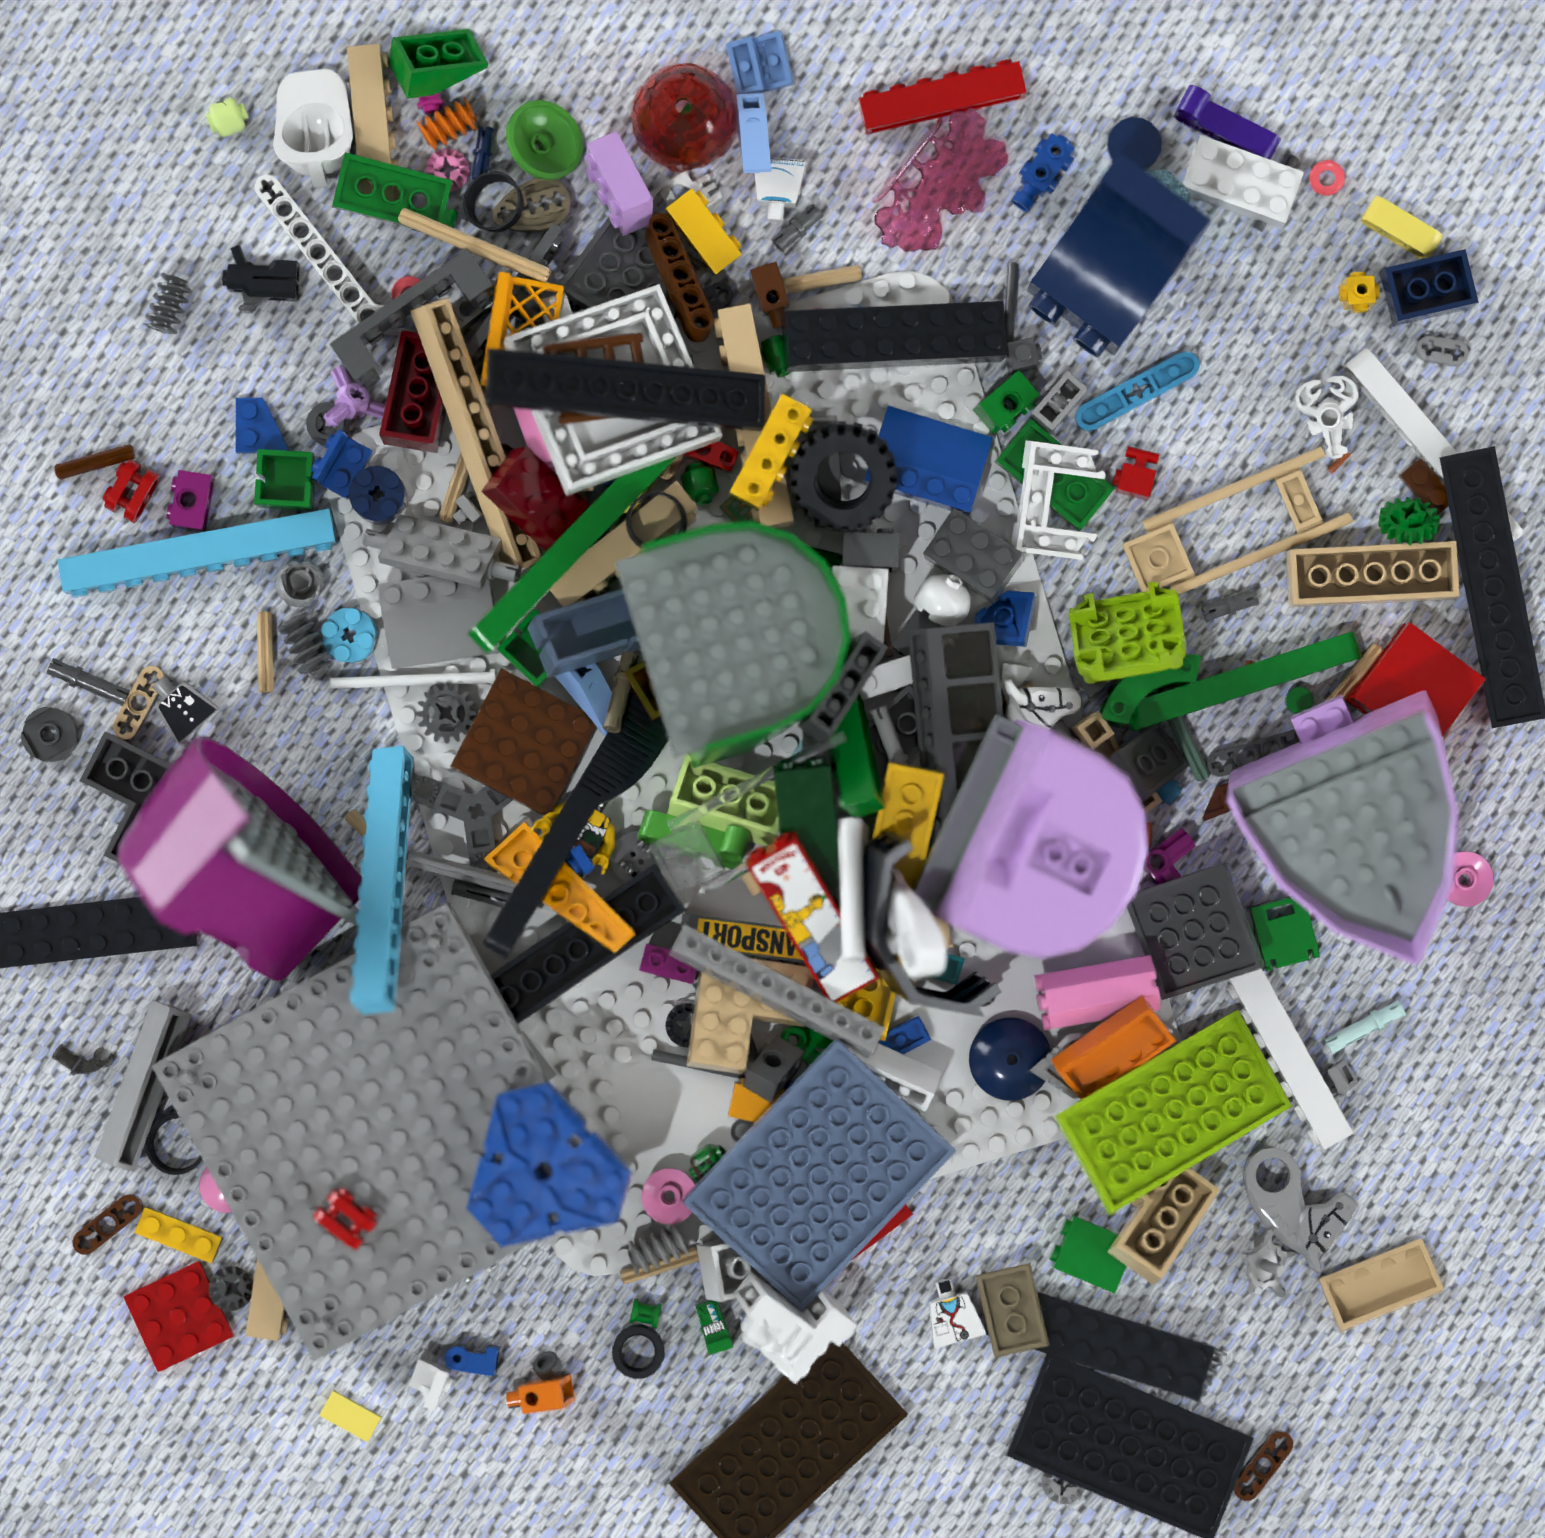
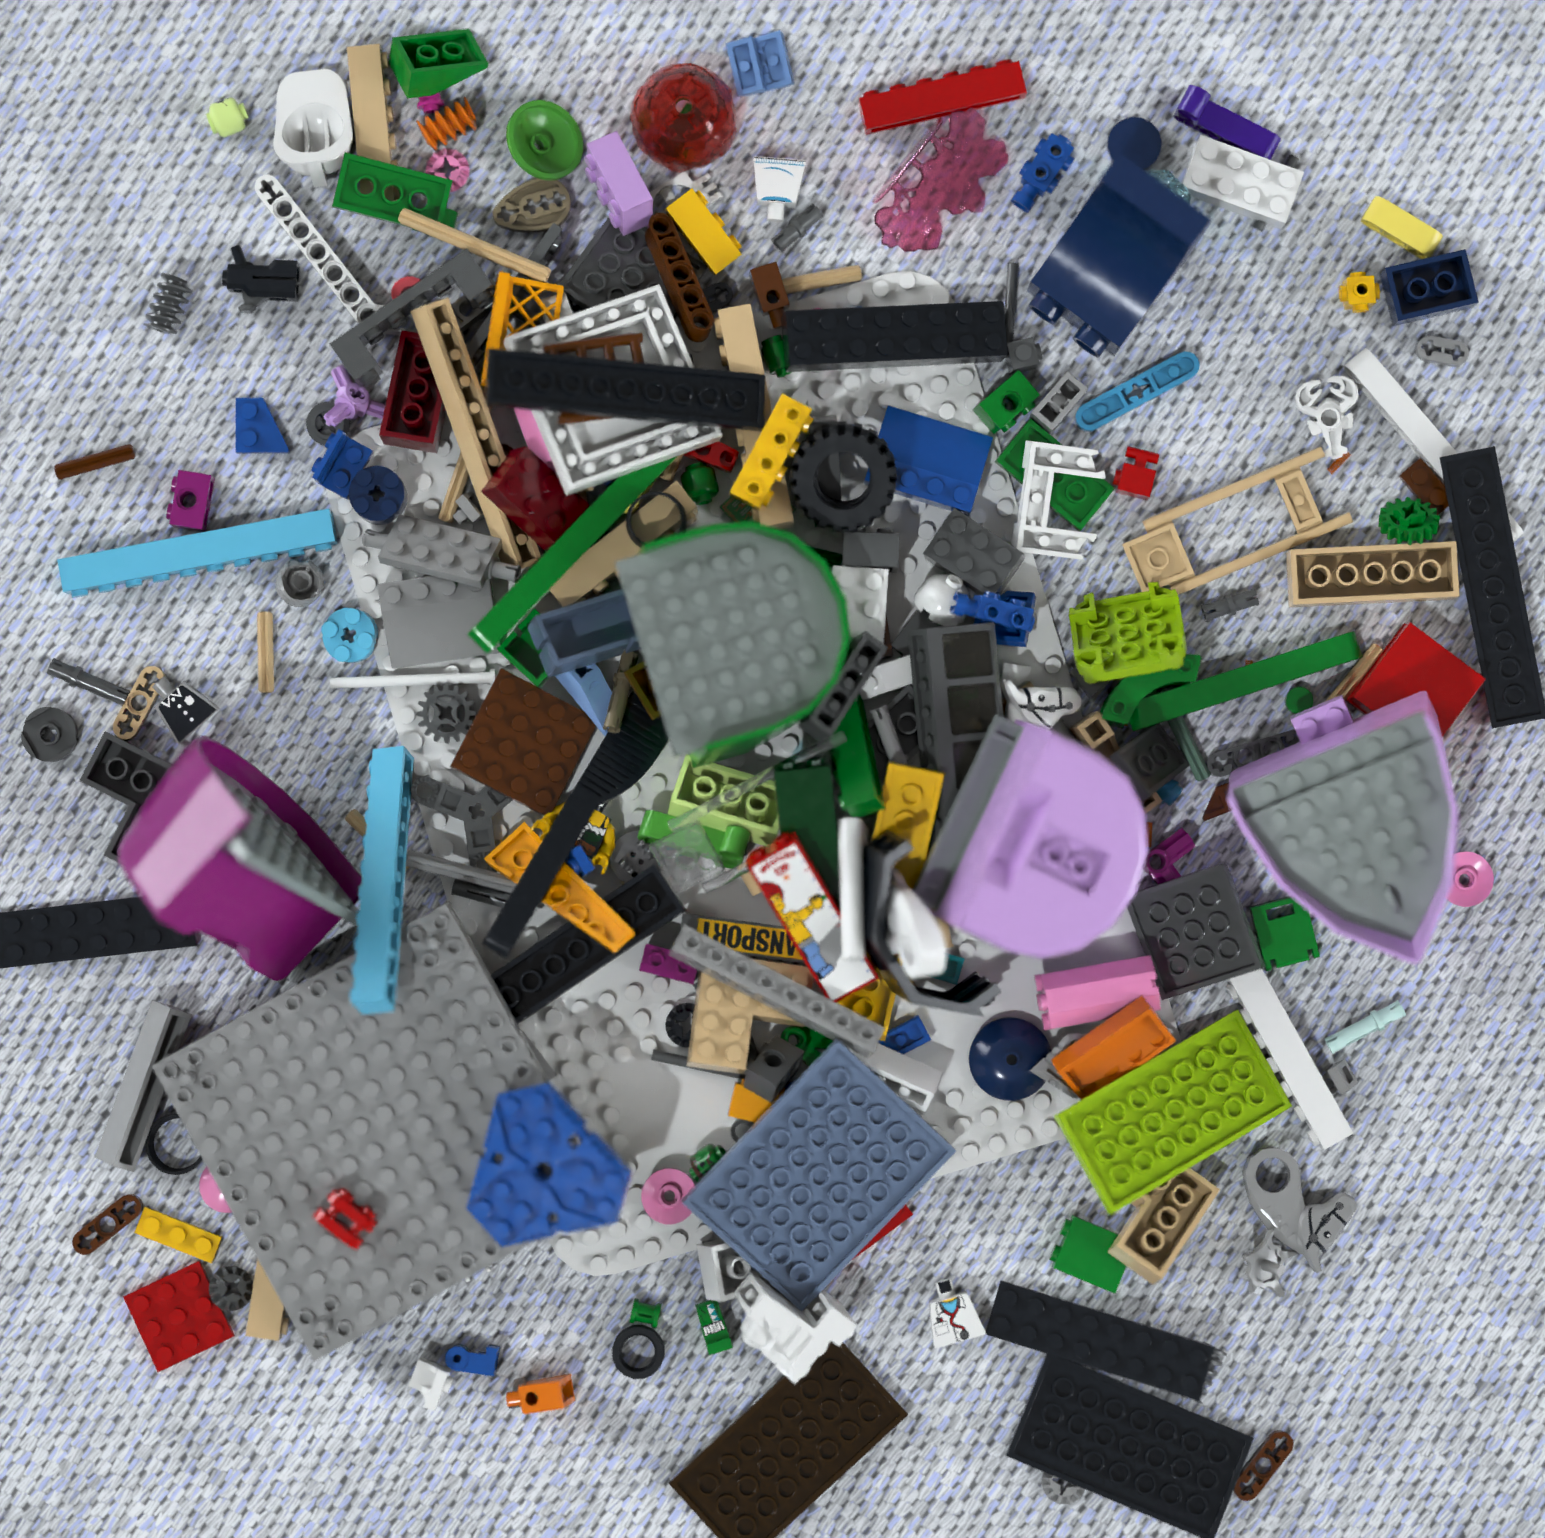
(79, 1064): clear smoke piece -> none
(127, 475): red brick -> none
(286, 480): green piece -> none
(304, 644): dark grey piece -> none
(350, 1416): light yellow tile -> none
(475, 188): black tyre -> none
(483, 151): dark blue axle -> none
(547, 1365): dark grey tile -> none
(628, 1275): tan axle -> none
(657, 1249): light grey piece -> none
(753, 132): light blue slope -> none
(993, 610): none -> blue brick
(1012, 1310): dark tan tile -> none
(1320, 167): coral piece -> none
(1381, 1285): tan slope -> none

